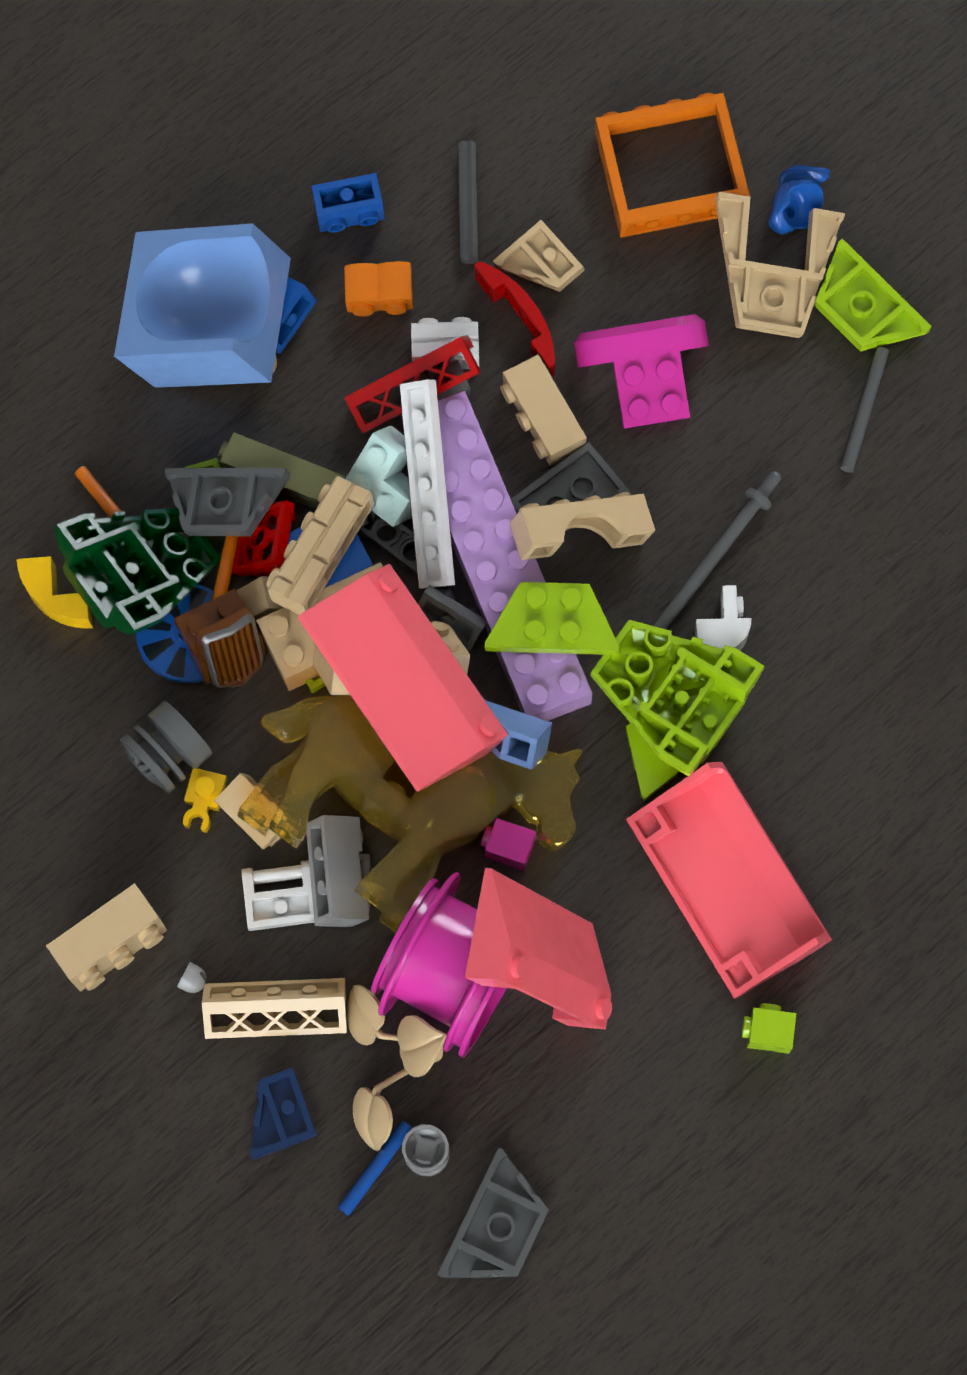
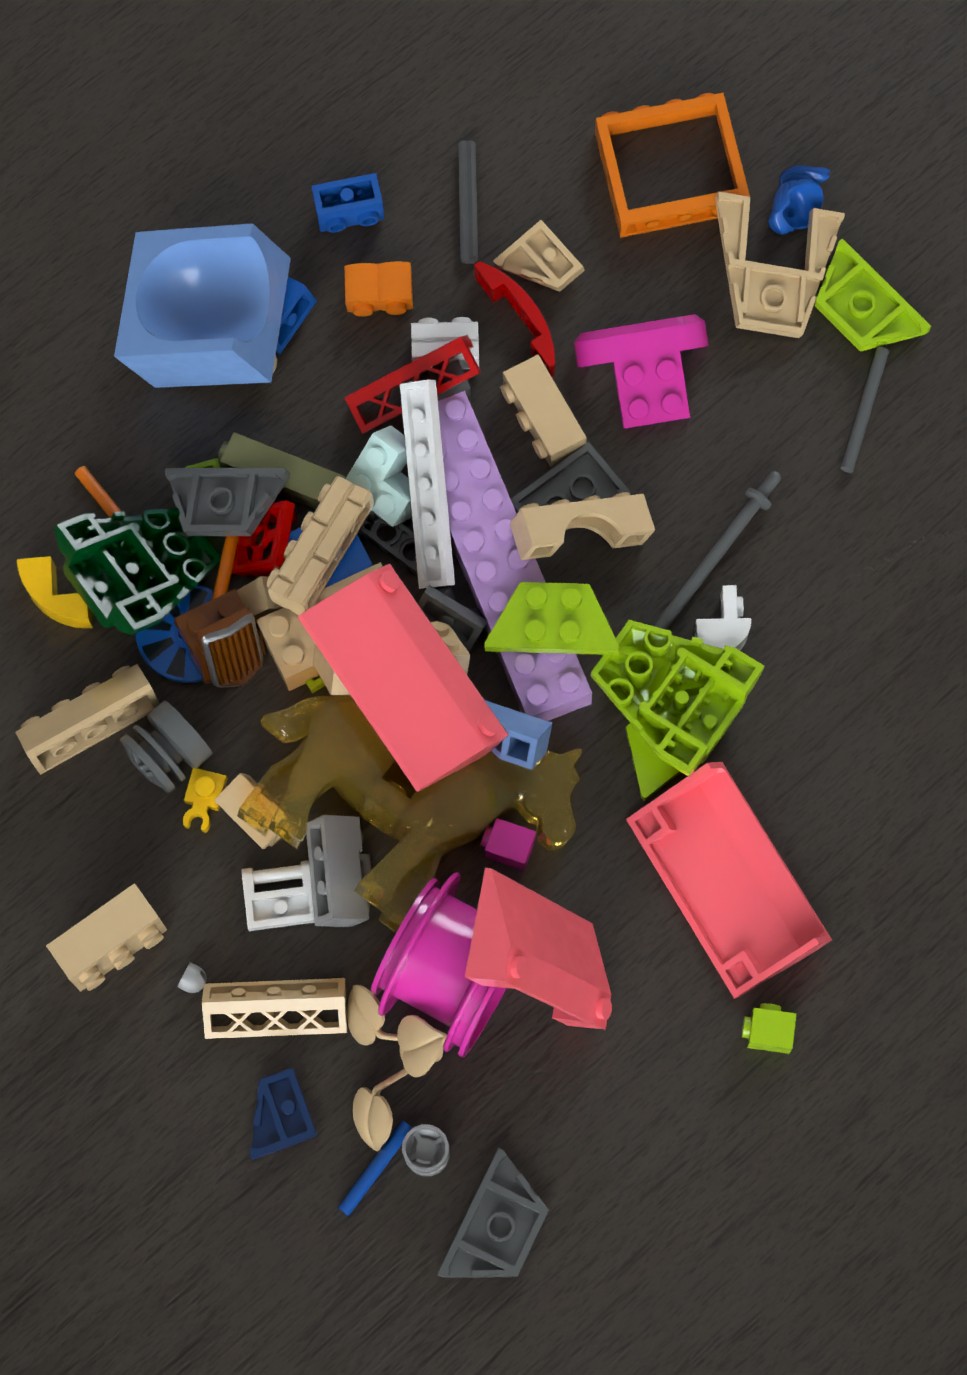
(87, 719): none -> tan slope

